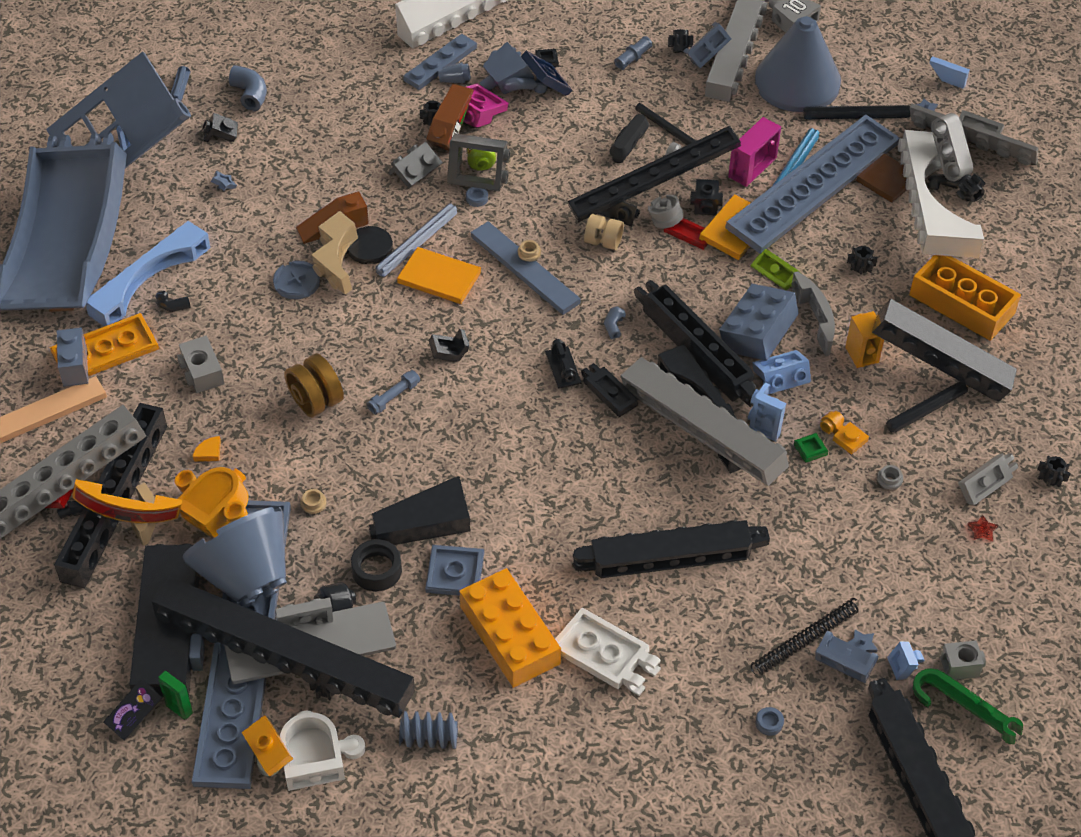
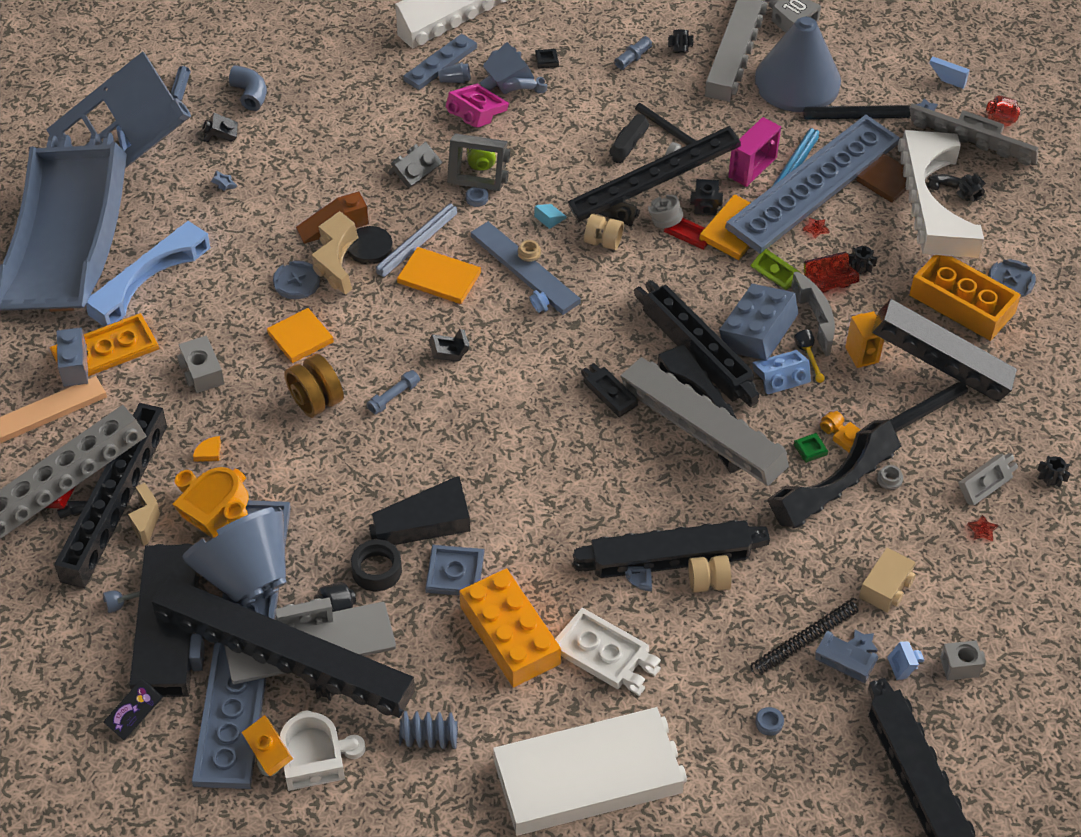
(116, 600): none -> sand blue hinge
(125, 509): slope -> none
(169, 304): black arm -> none
(175, 695): green tile -> none
(300, 335): none -> light orange tile
(313, 501): tan plate -> none
(429, 111): black gear -> none
(449, 116): dark orange slope -> none
(539, 301): none -> light blue plate
(546, 73): dark blue tile -> none
(548, 215): none -> medium azure slope
(562, 365): black hinge -> none
(588, 770): none -> white brick
(614, 315): sand blue arm -> none
(642, 579): none -> sand blue tile
(708, 45): sand blue hinge -> none
(712, 573): none -> tan wheel
(766, 413): light blue bracket -> none
(805, 341): none -> hinge
(816, 227): none -> clear red piece
(831, 272): none -> clear red bracket
(870, 447): none -> black arch
(887, 579): none -> tan brick
(952, 146): light grey beam -> none
(968, 700): green piece -> none
(1003, 110): none -> clear red head
(1014, 275): none -> sand blue tile

